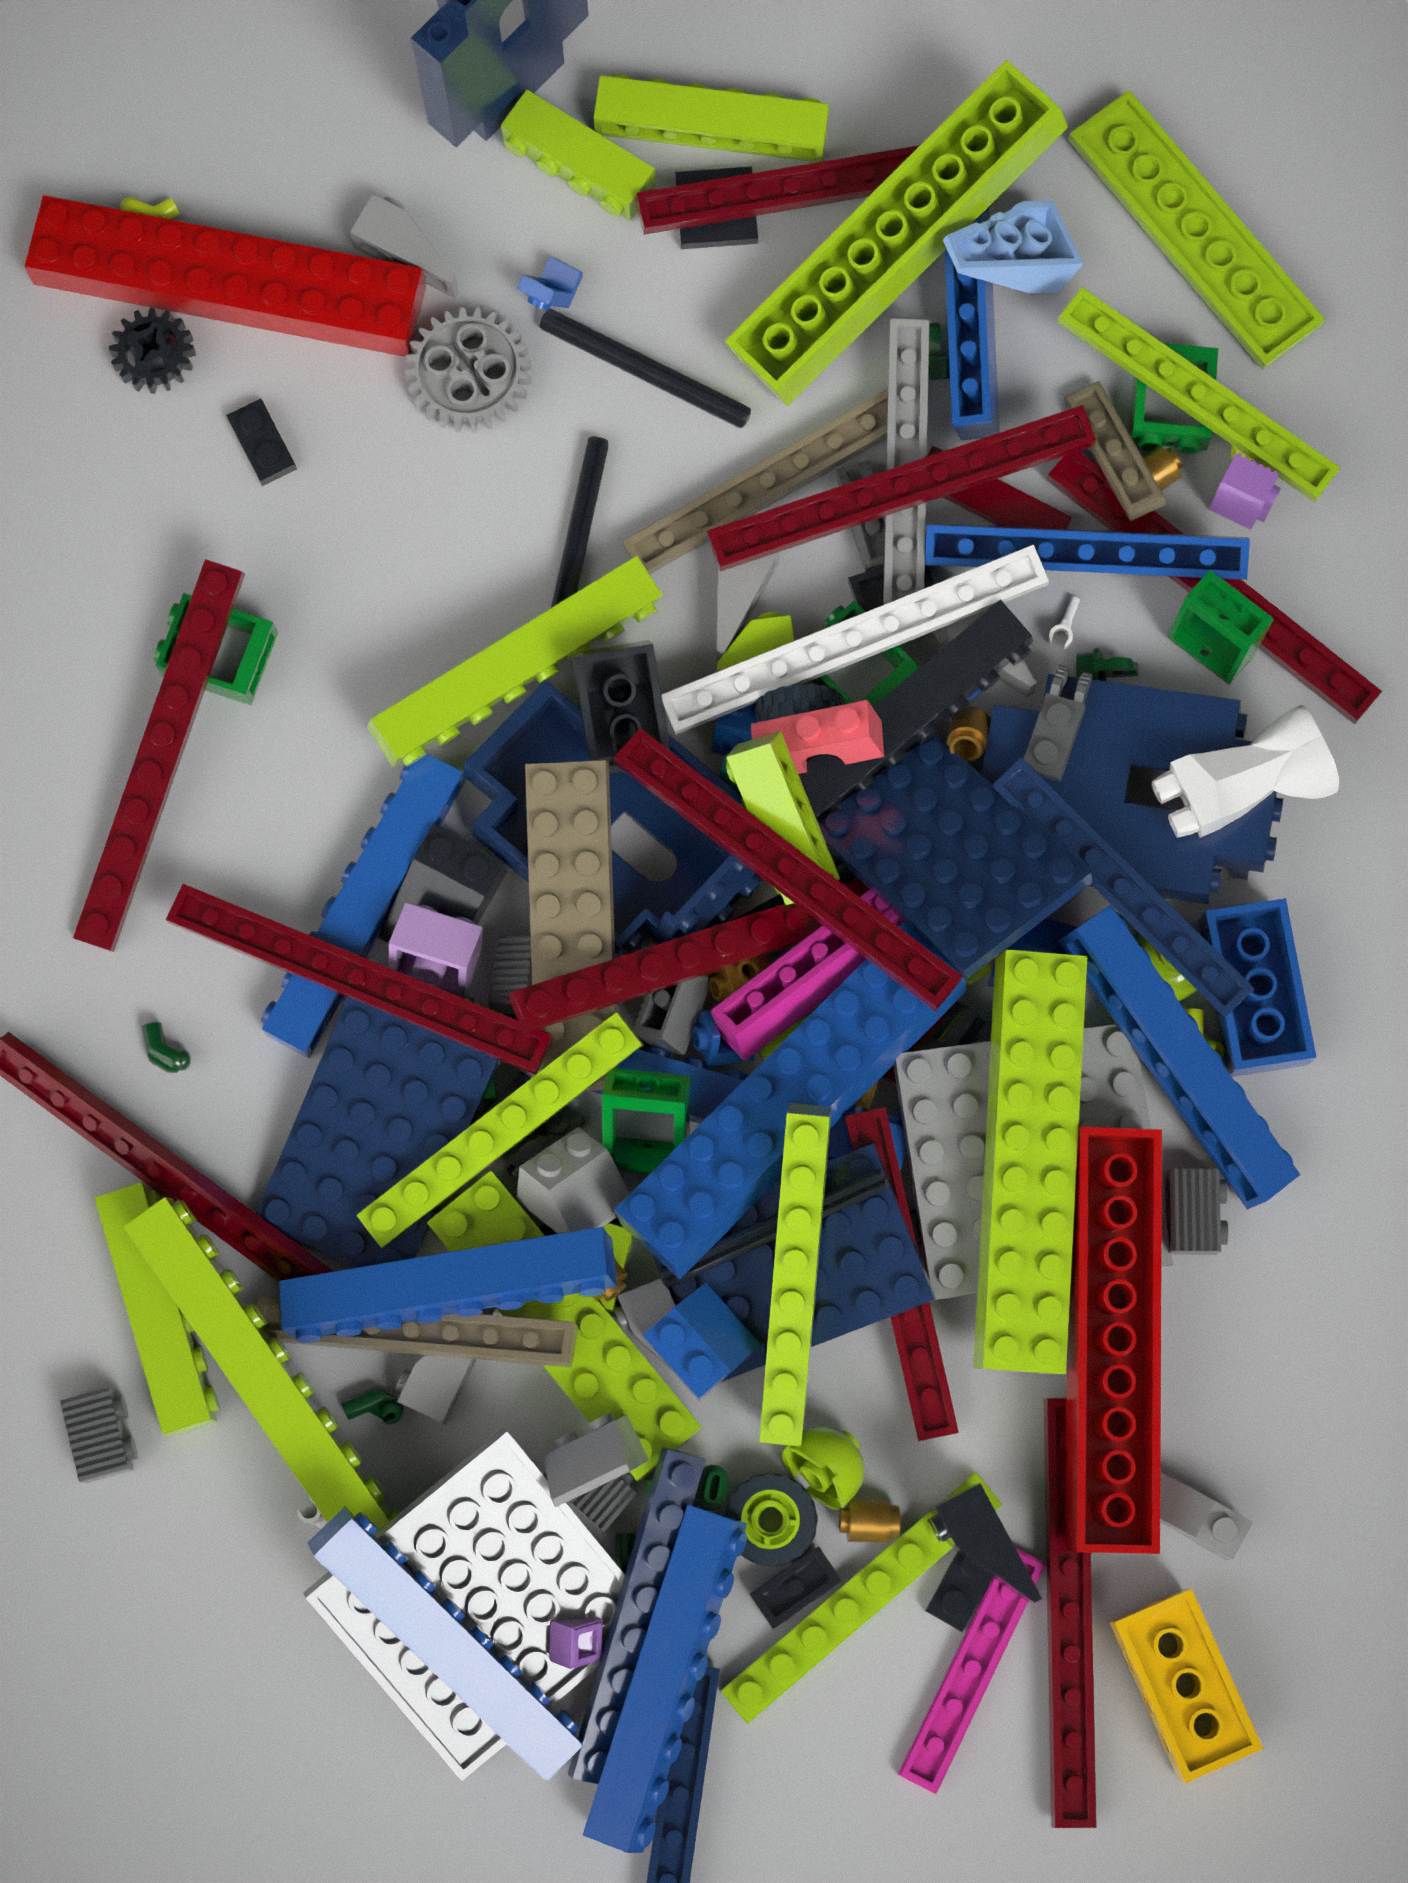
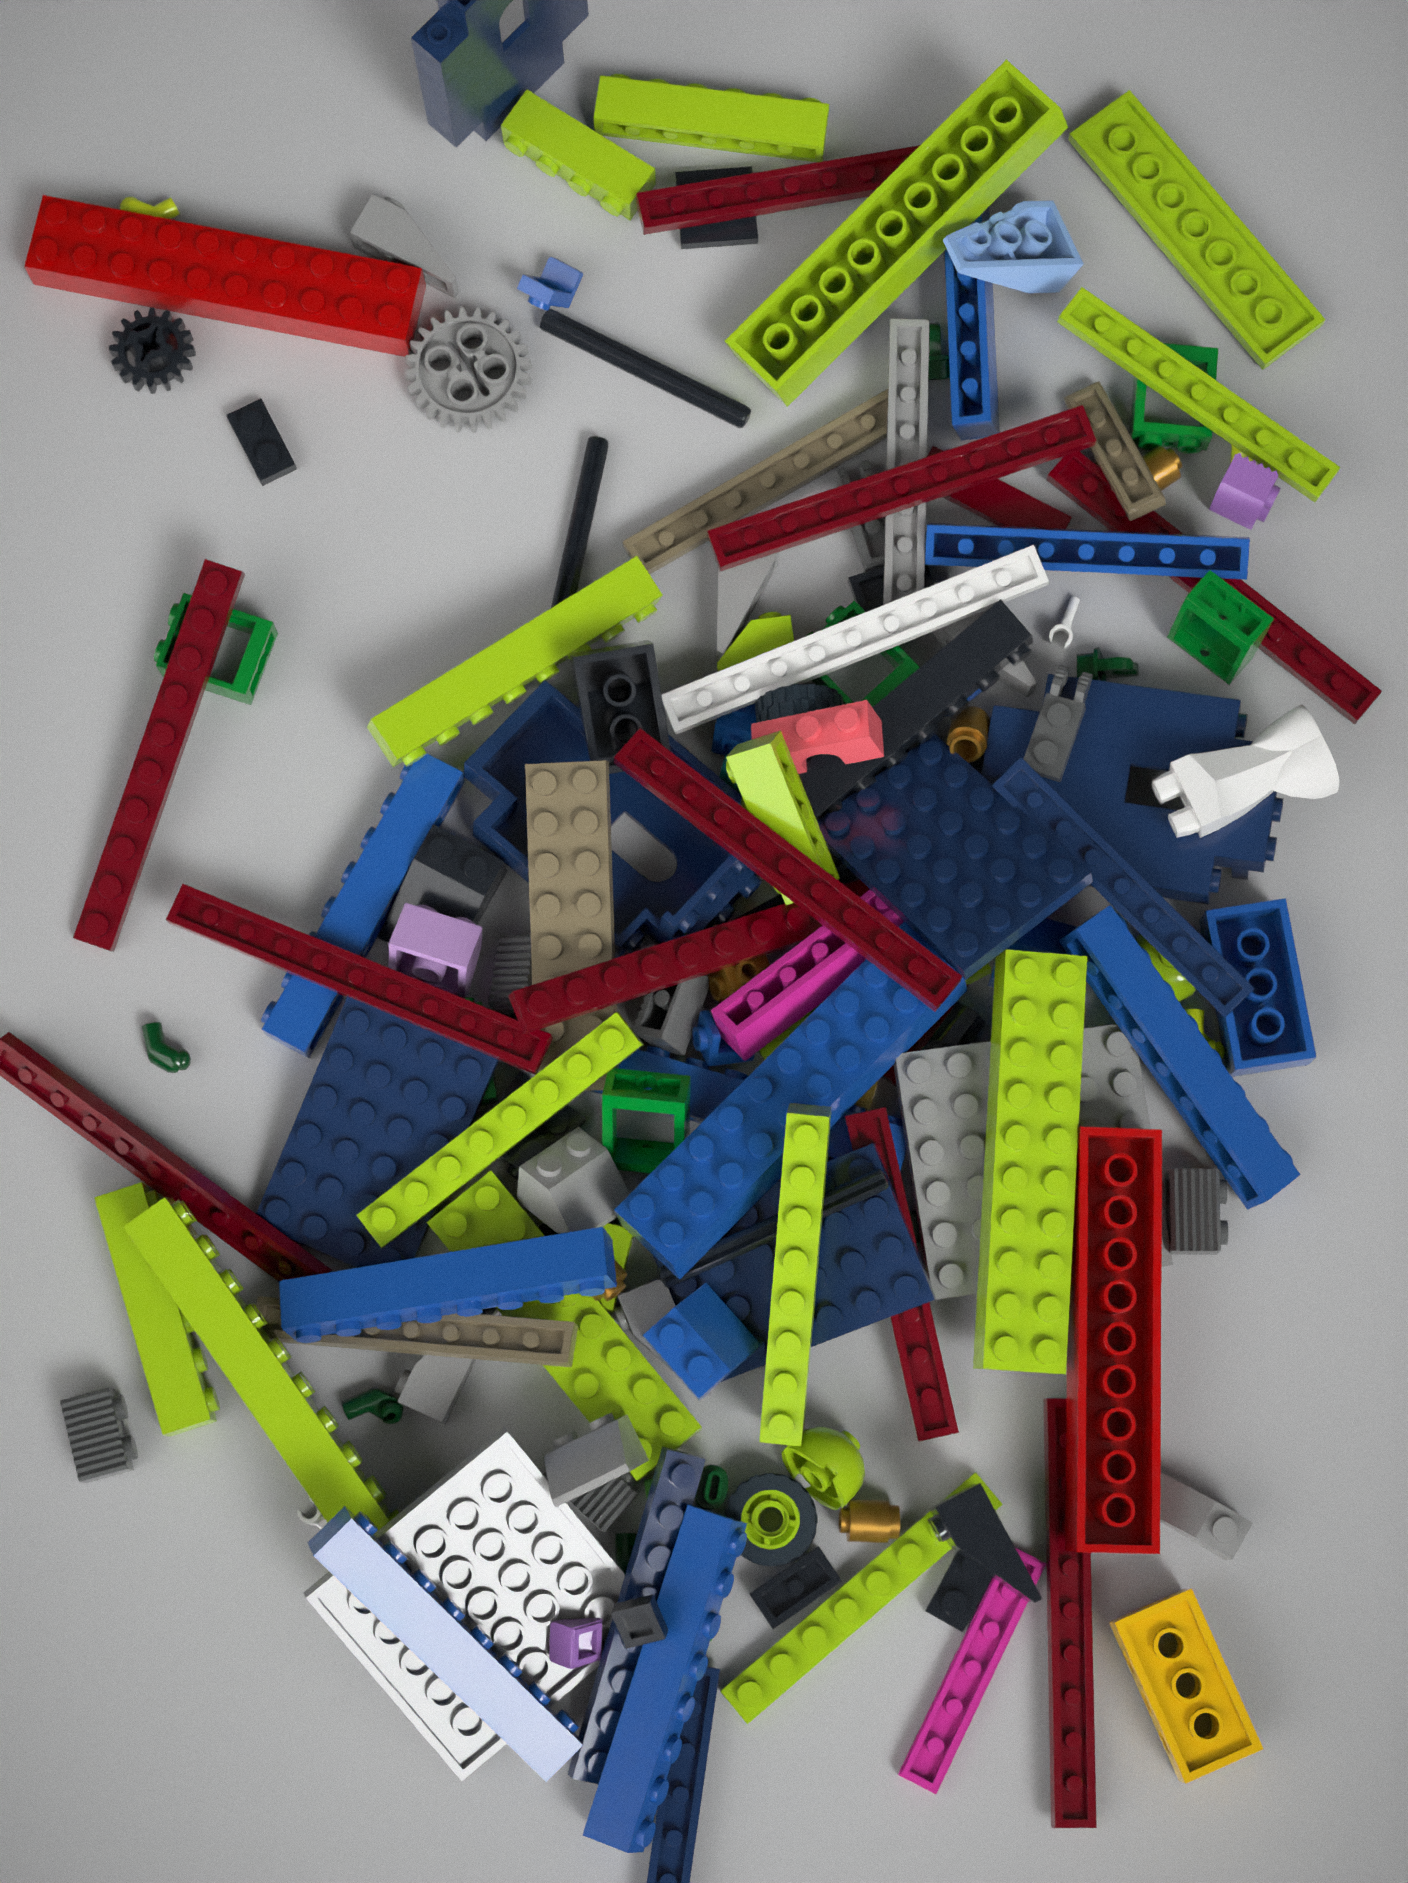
(639, 1621): none -> black plate

